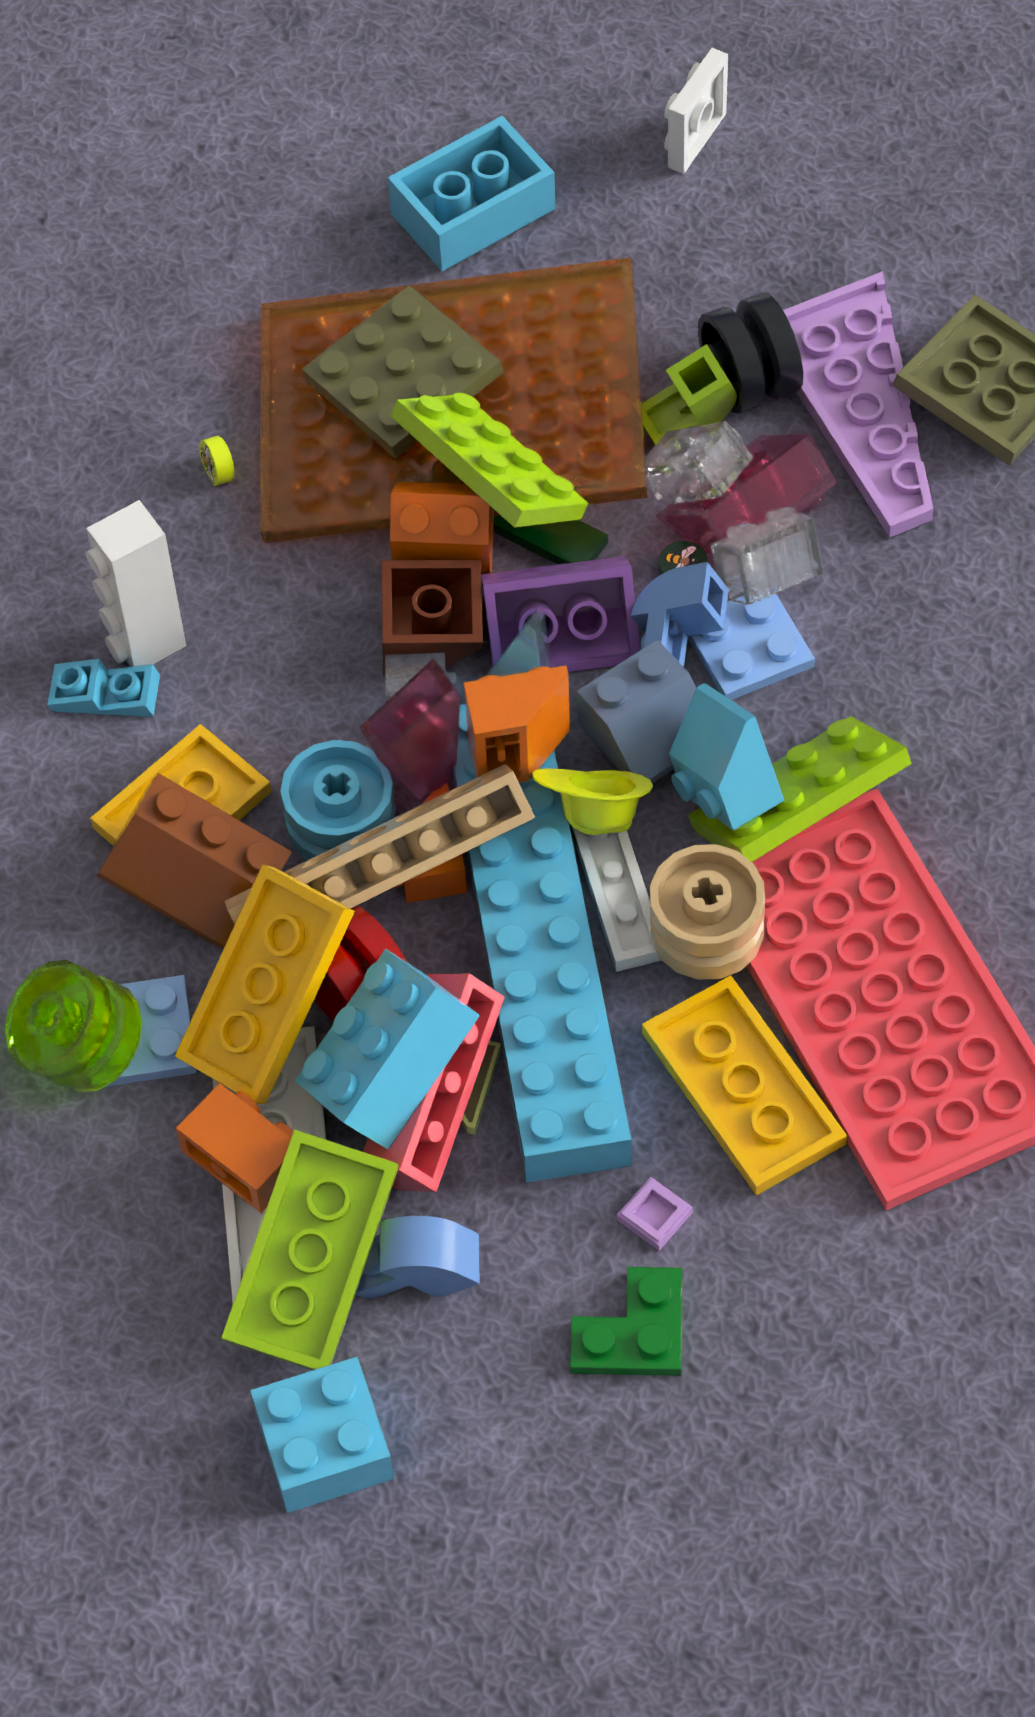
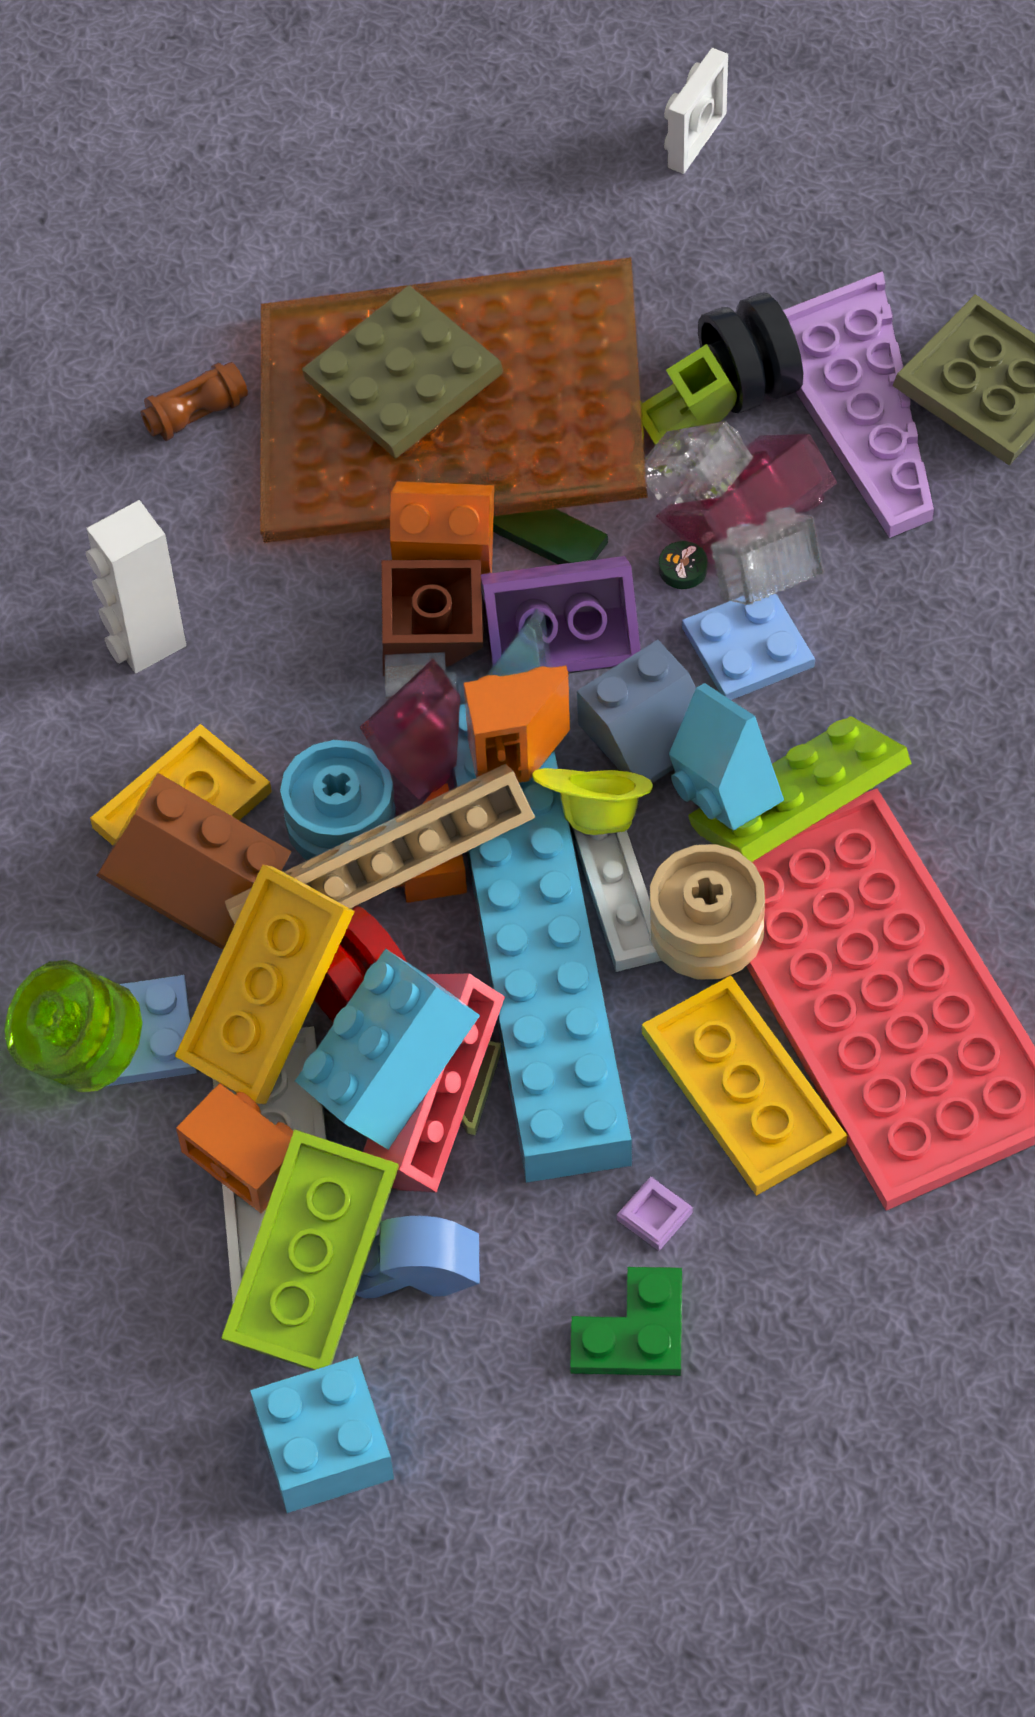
(97, 690): medium azure slope -> none
(209, 393): none -> dark orange piece
(217, 460): neon yellow tile -> none
(472, 193): medium azure brick -> none
(489, 459): lime plate -> none
(681, 605): medium blue brick -> none

